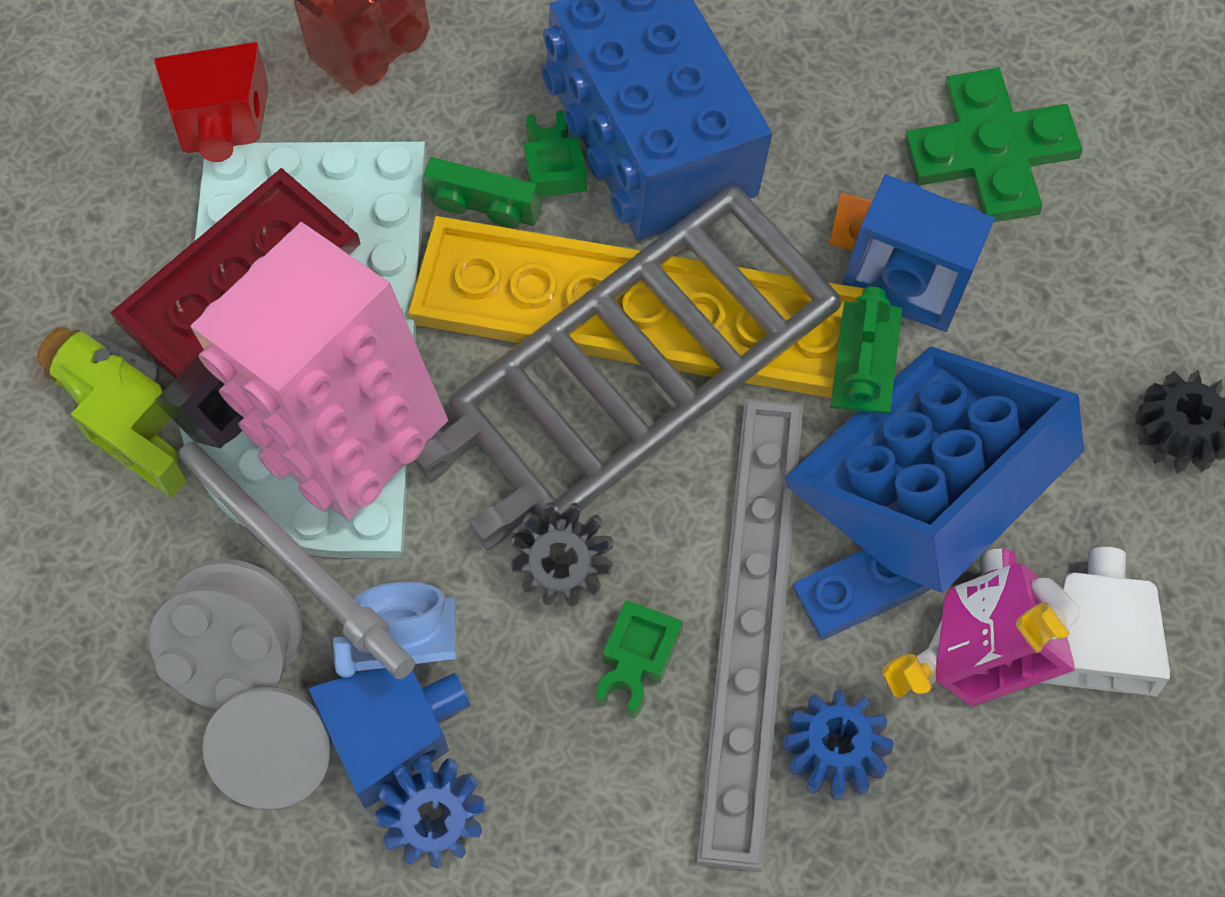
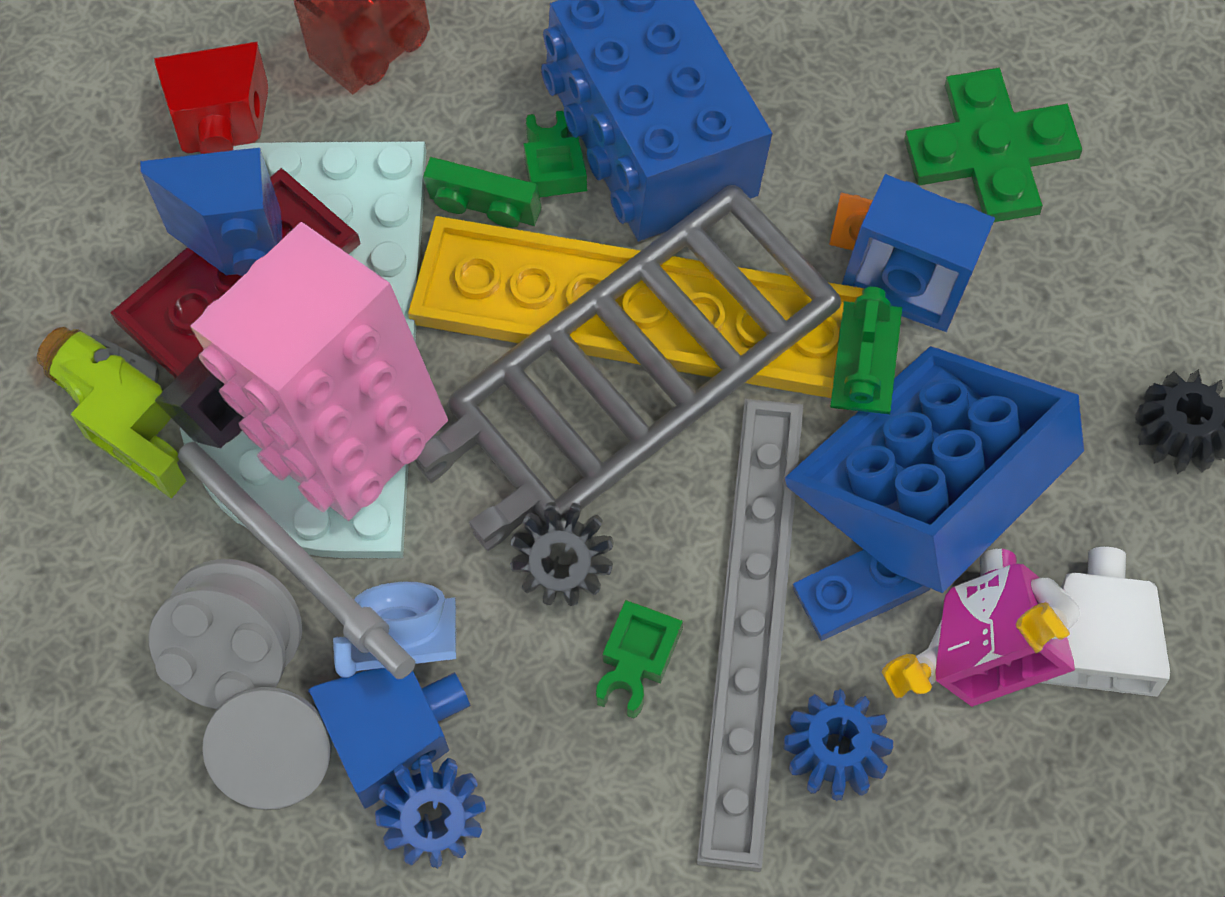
(217, 205): none -> blue slope

